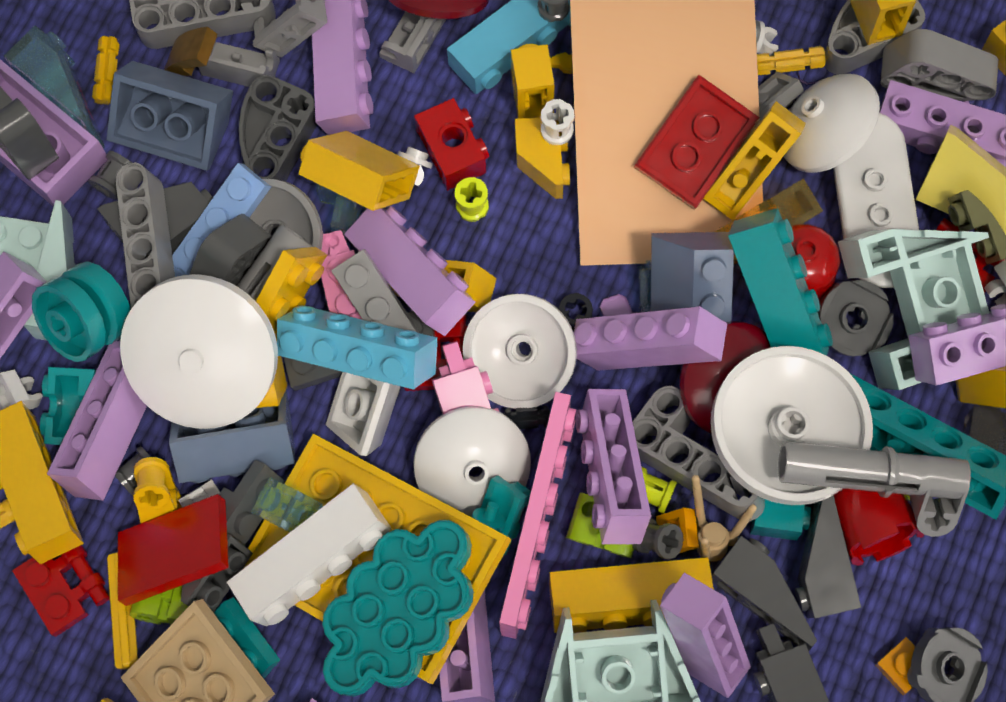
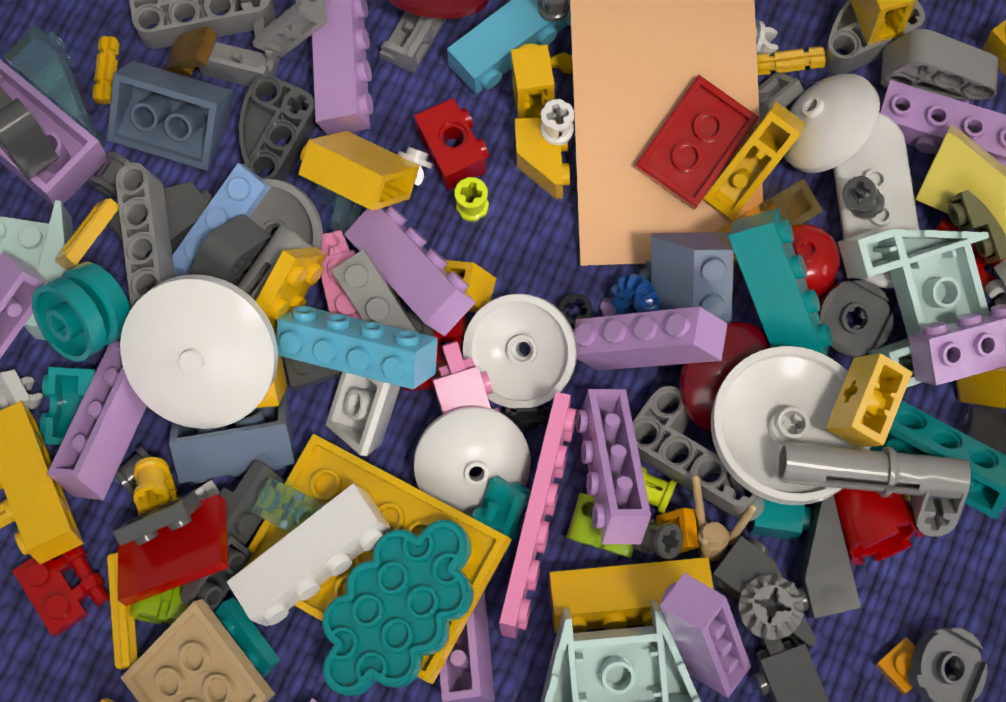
(86, 233): none -> yellow tile
(145, 526): none -> dark grey plate
(634, 287): none -> blue gear
(755, 616): none -> light grey gear
(858, 188): none -> dark grey bush
(868, 400): none -> yellow brick

